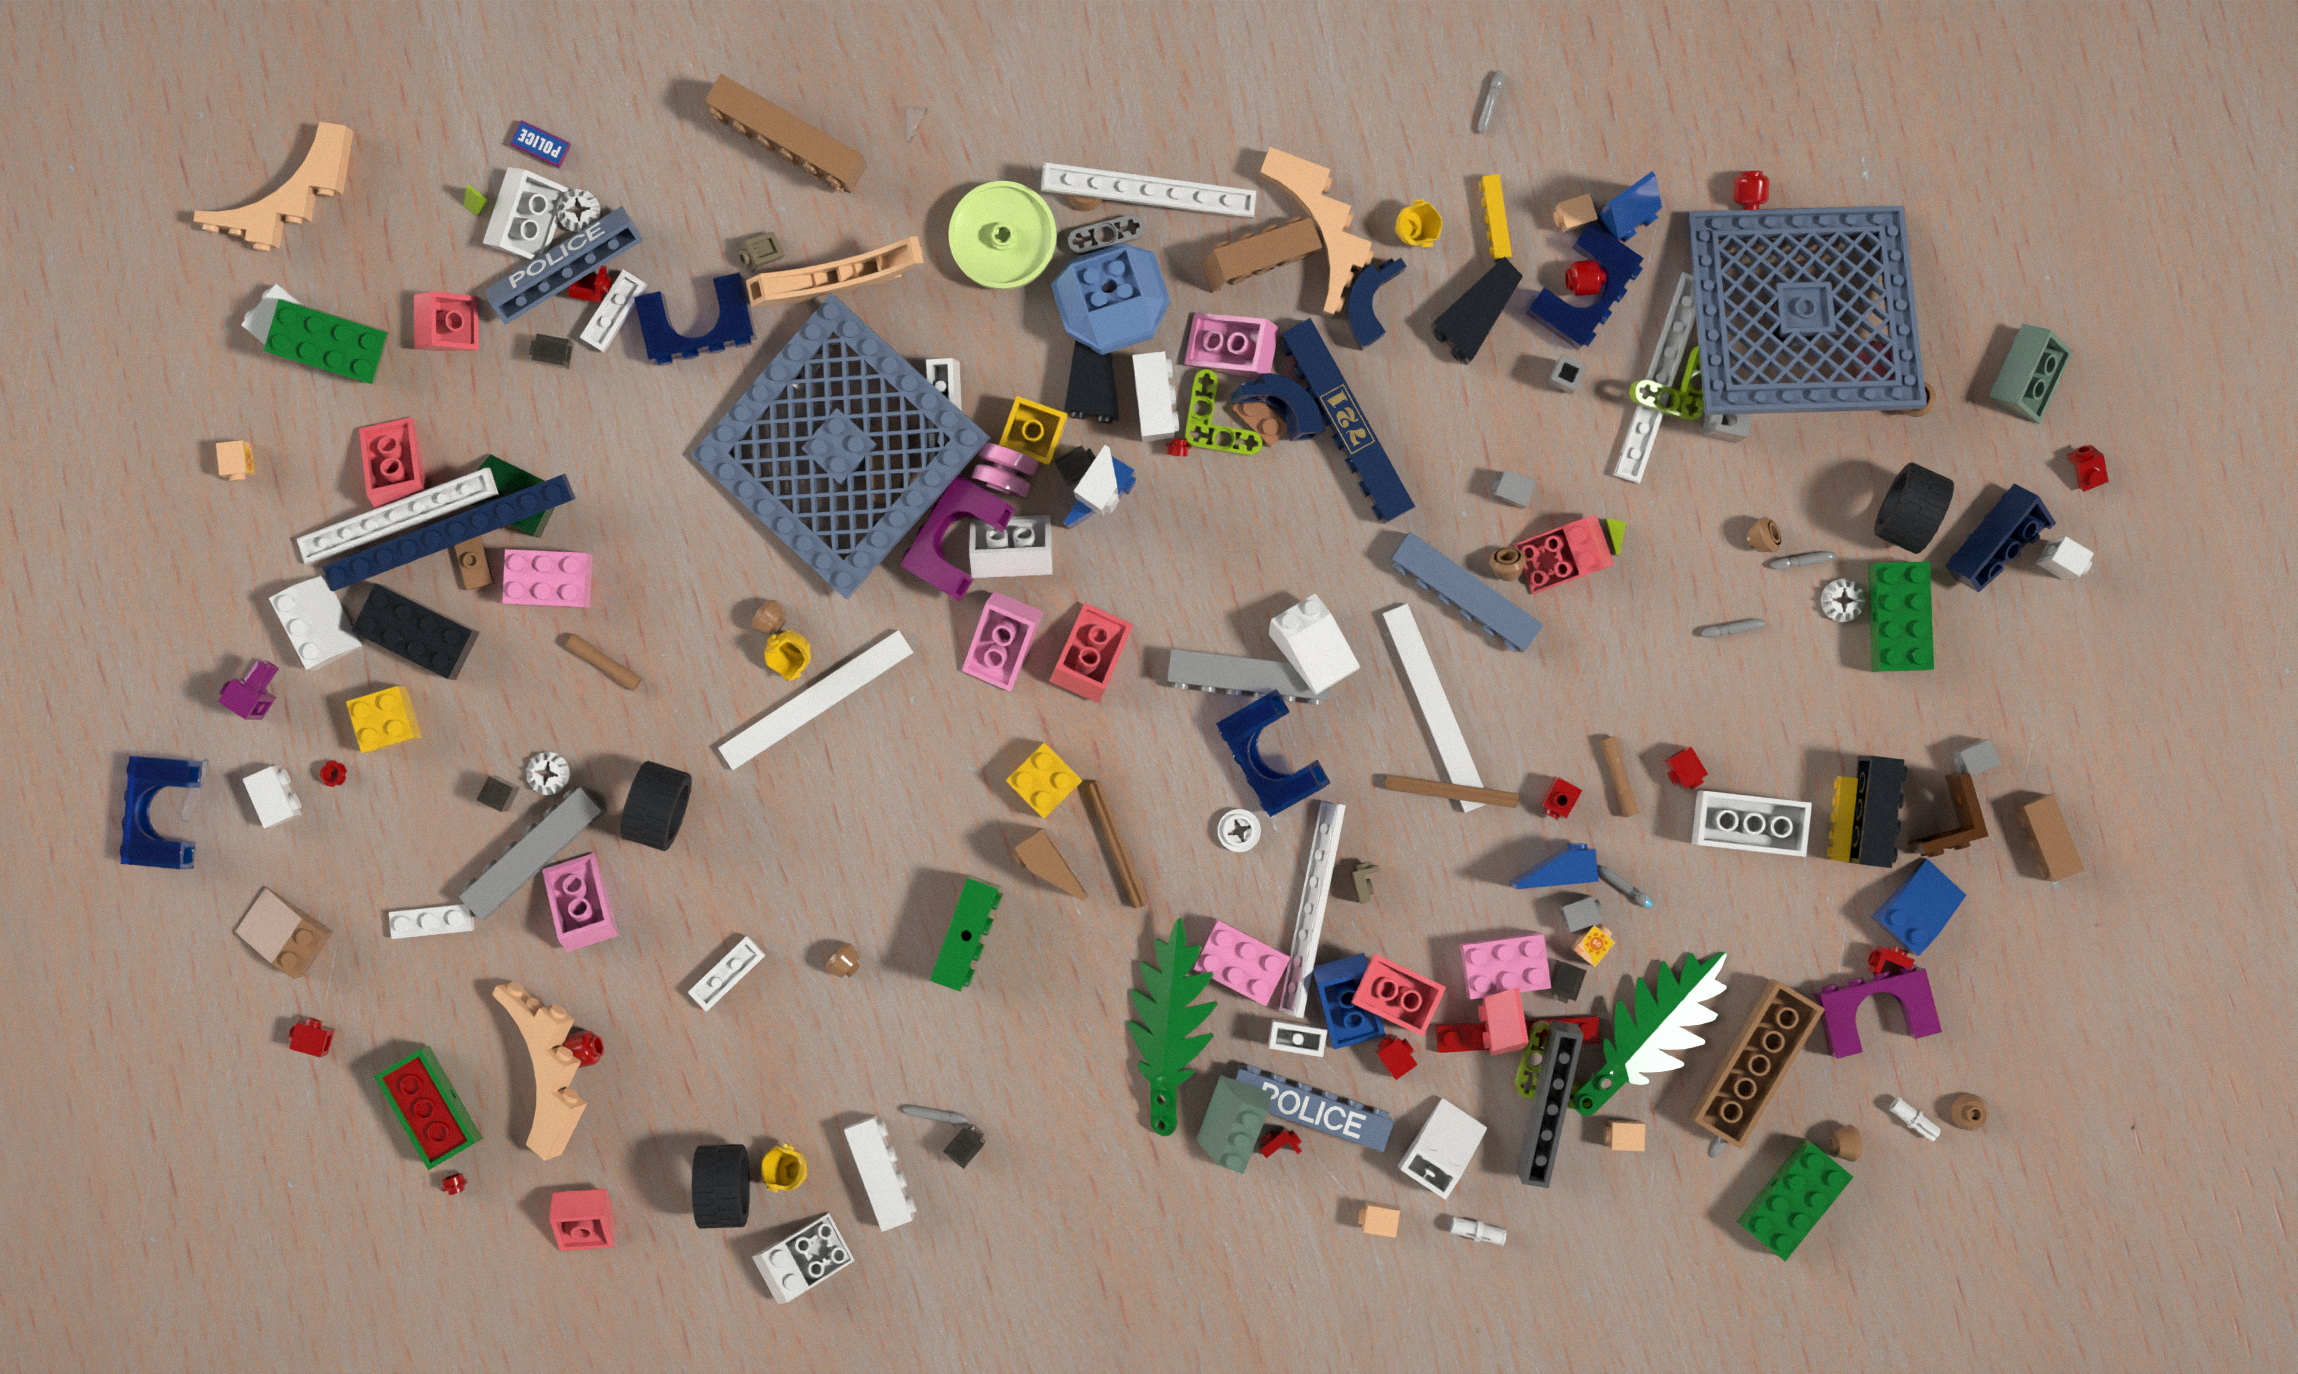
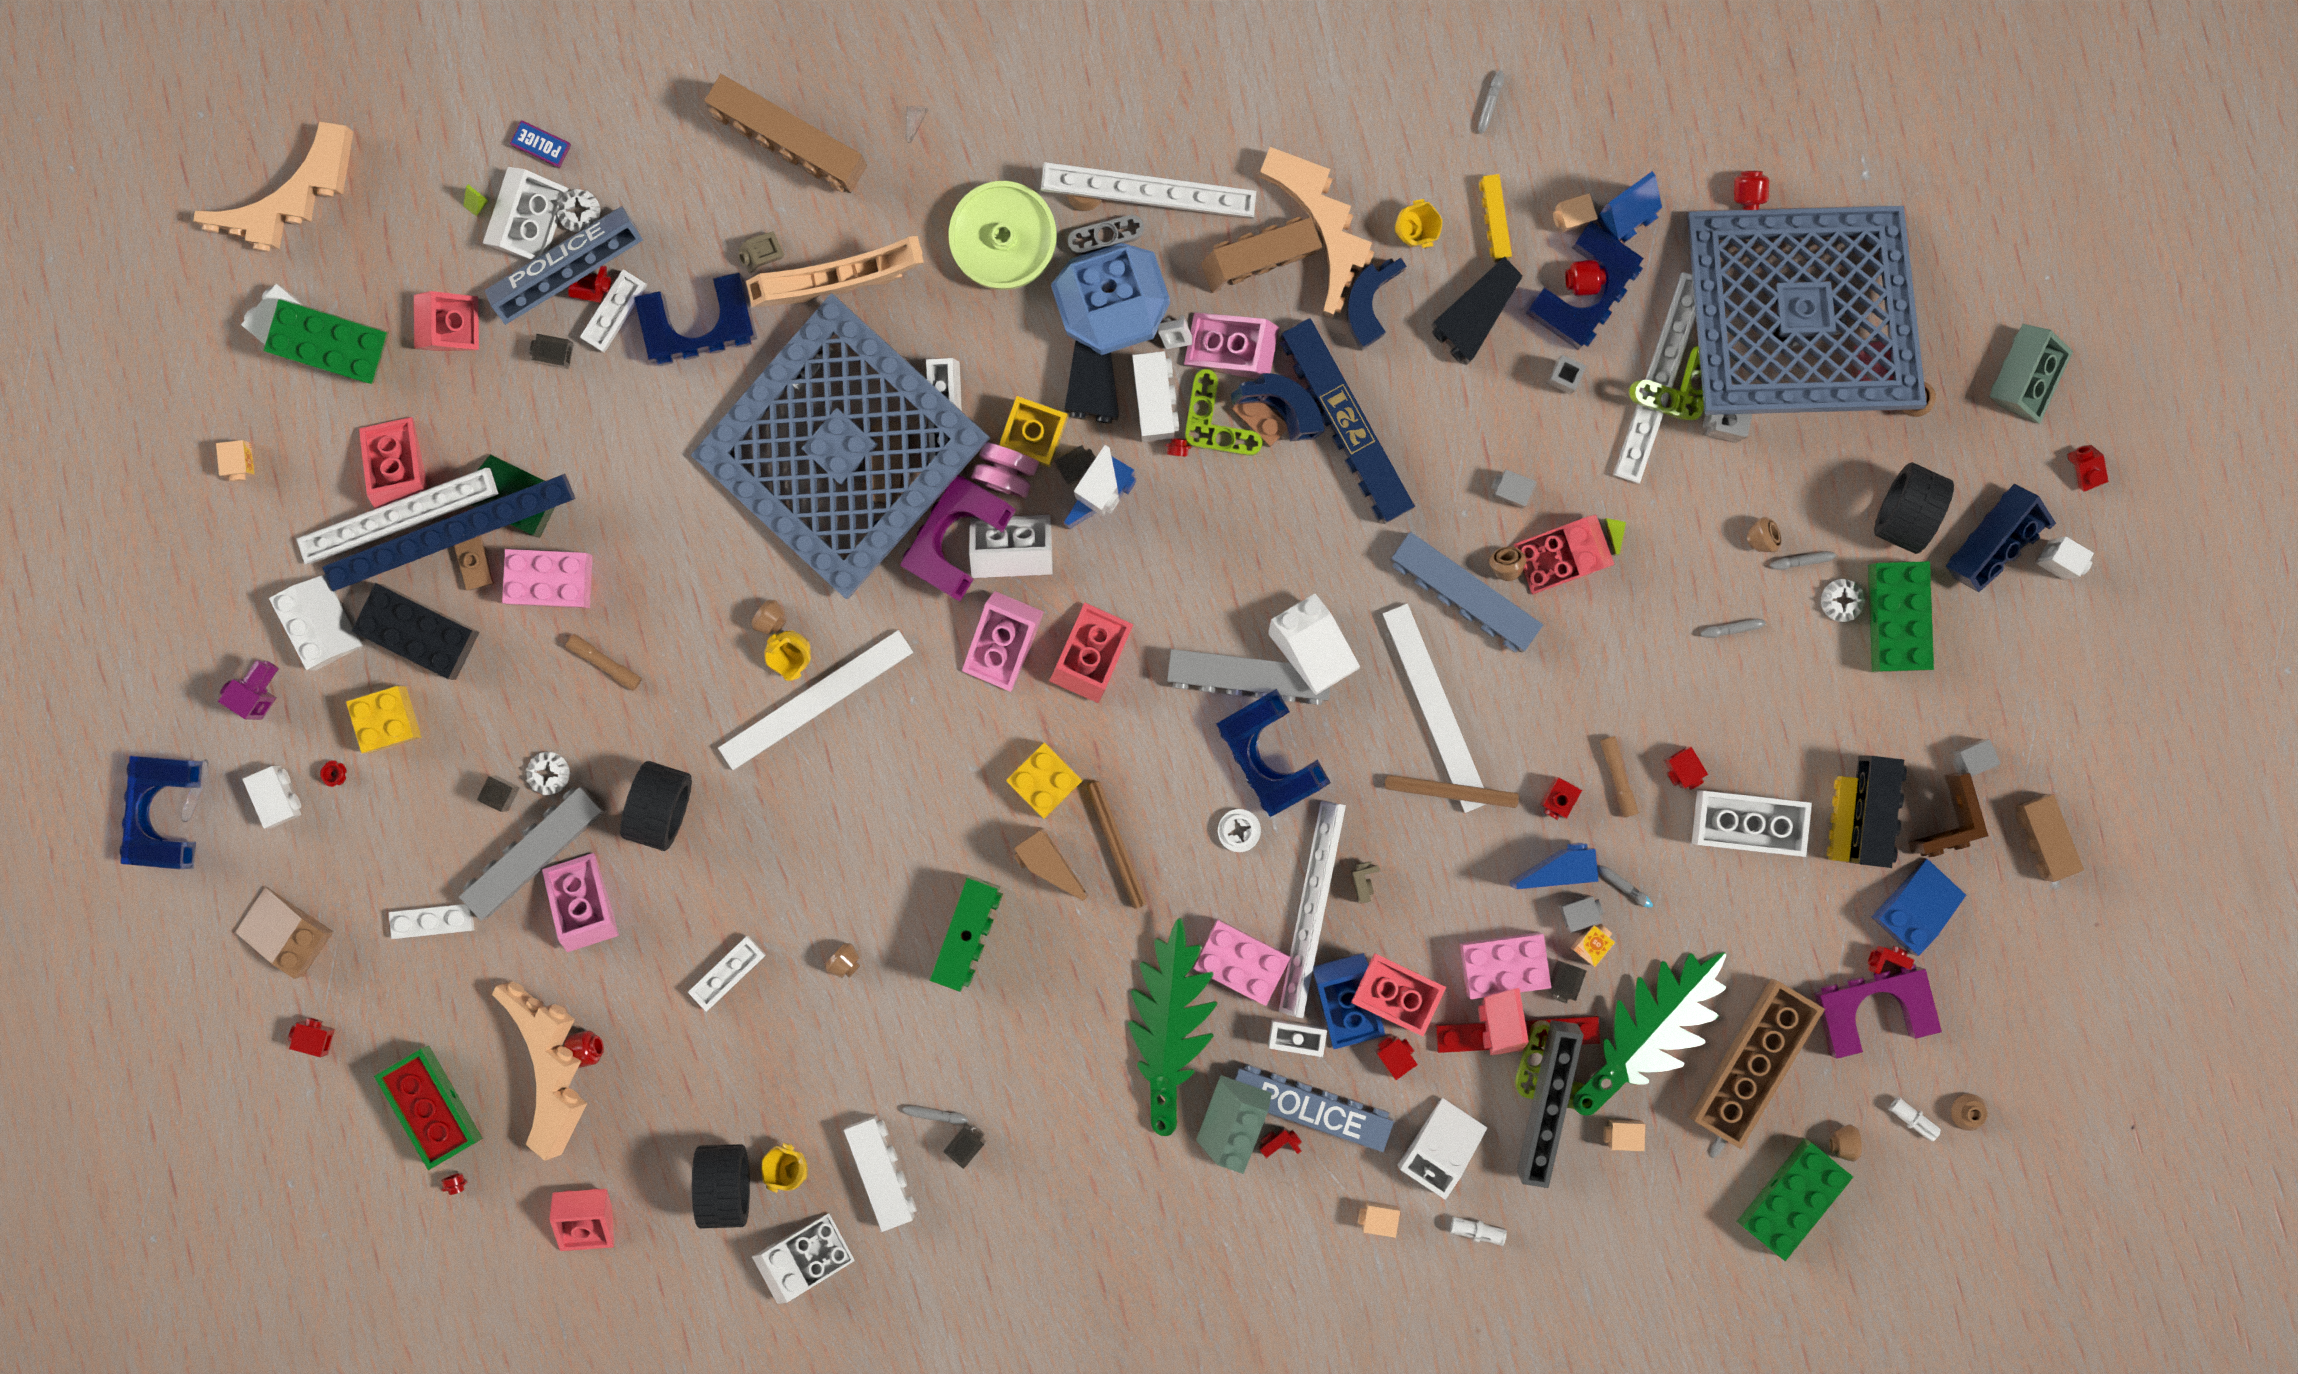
(1175, 333): none -> white tile

